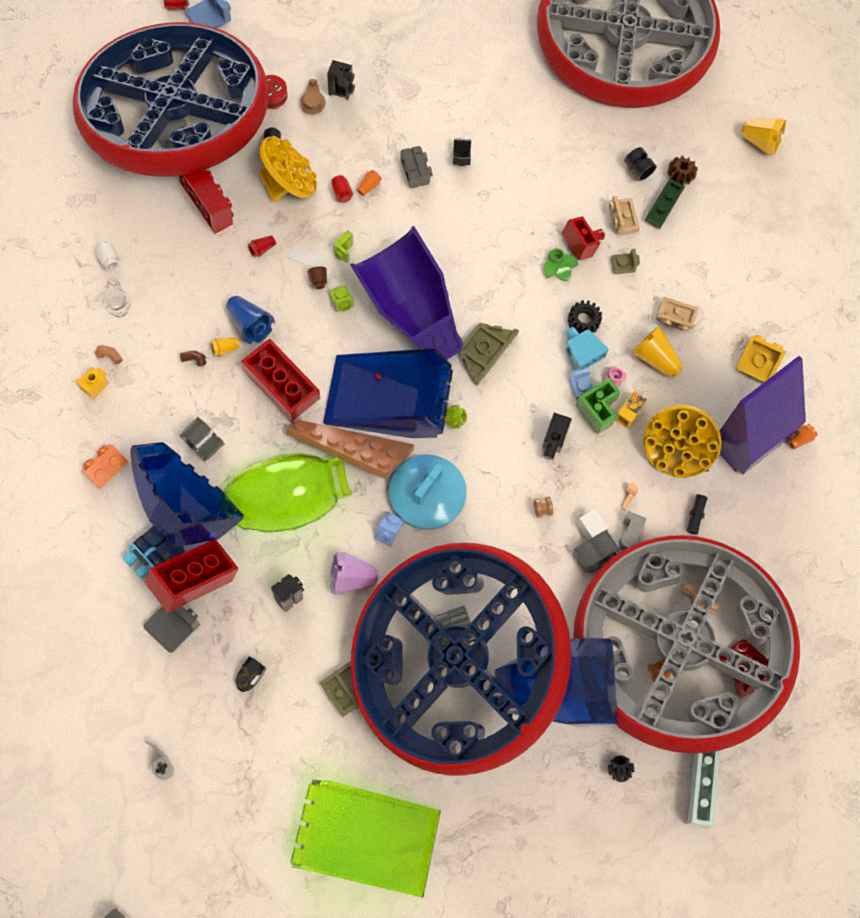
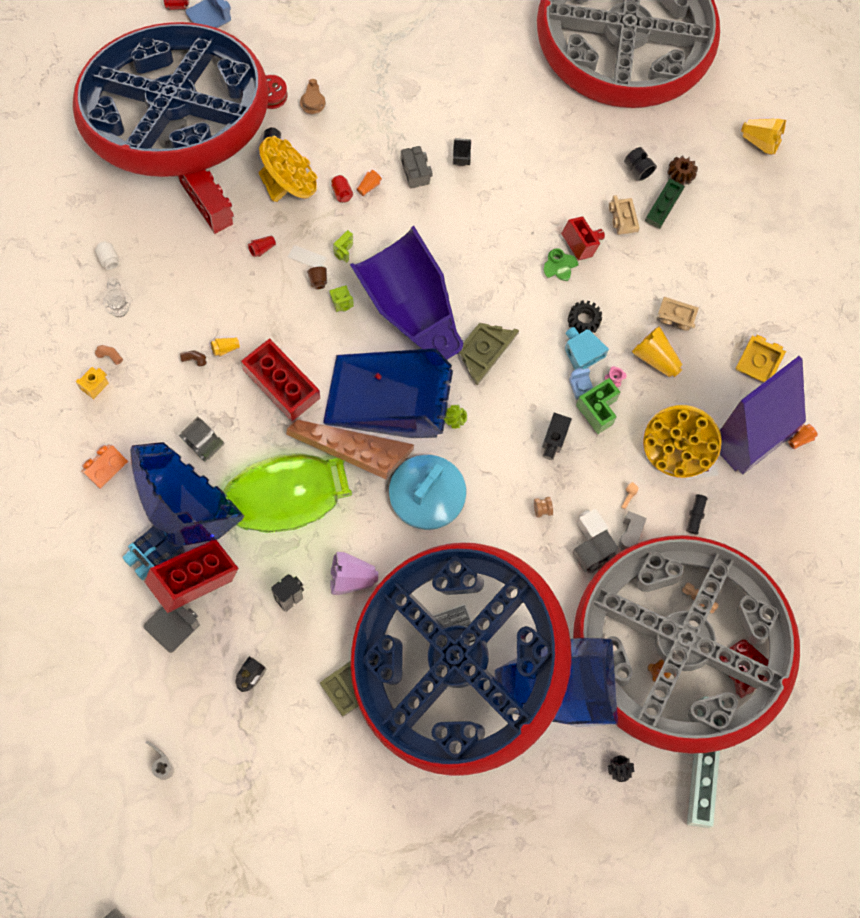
(250, 319): blue cone -> none
(340, 79): black hinge -> none
(366, 838): clear neon green windscreen -> none
(388, 528): light blue bracket -> none
(625, 262): olive bracket -> none
(630, 409): yellow leg -> none

